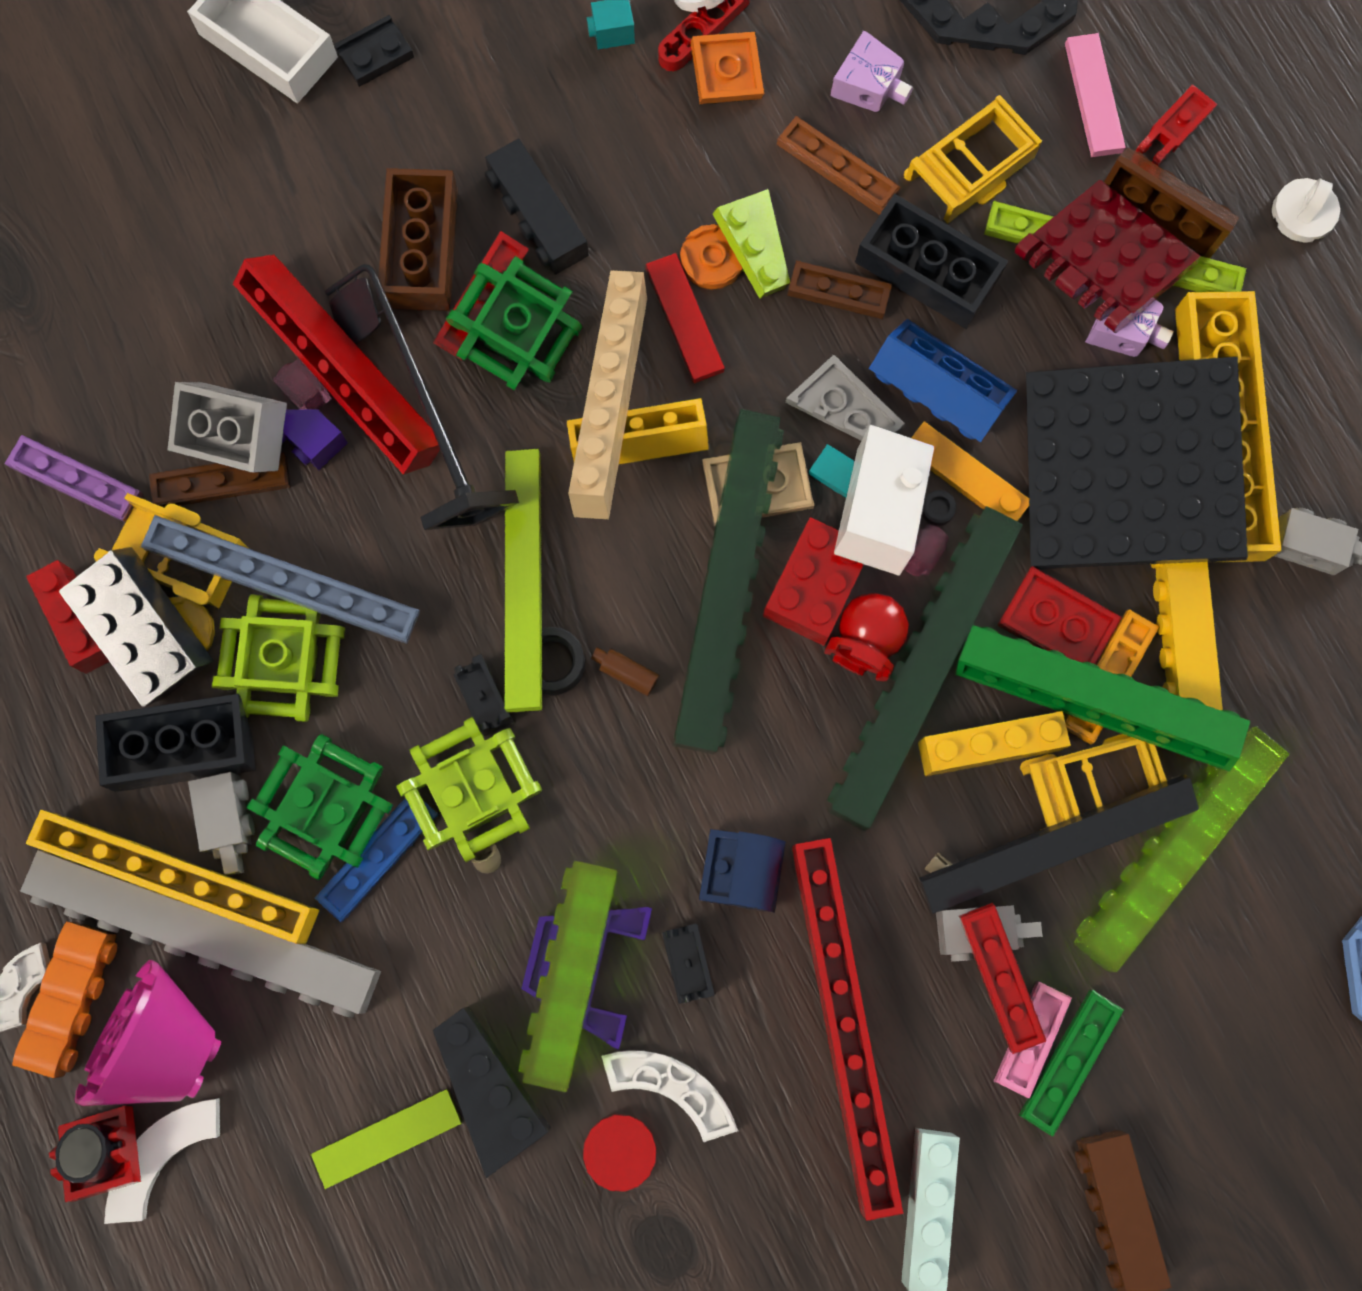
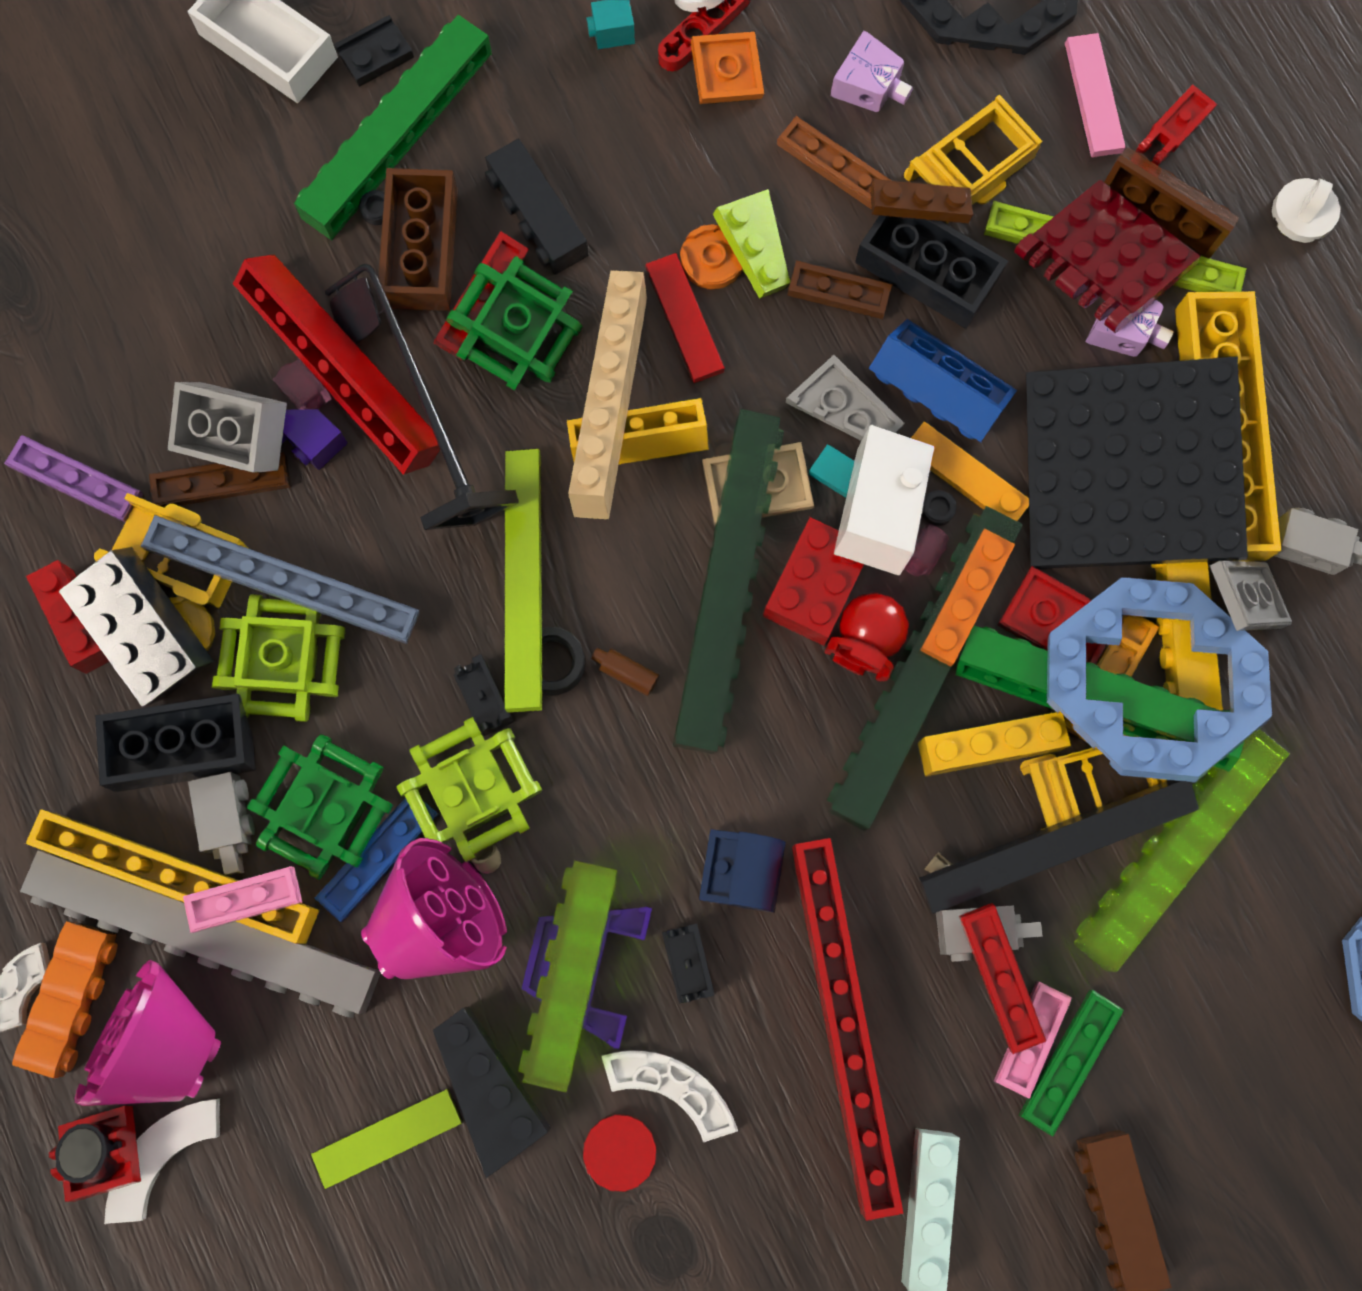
(242, 899): none -> bright pink tile
(372, 206): none -> black tile
(393, 126): none -> green brick
(434, 916): none -> dark pink cone
(921, 201): none -> reddish brown plate
(967, 597): none -> orange plate
(1102, 721): none -> medium blue plate
(1251, 595): none -> light grey tile

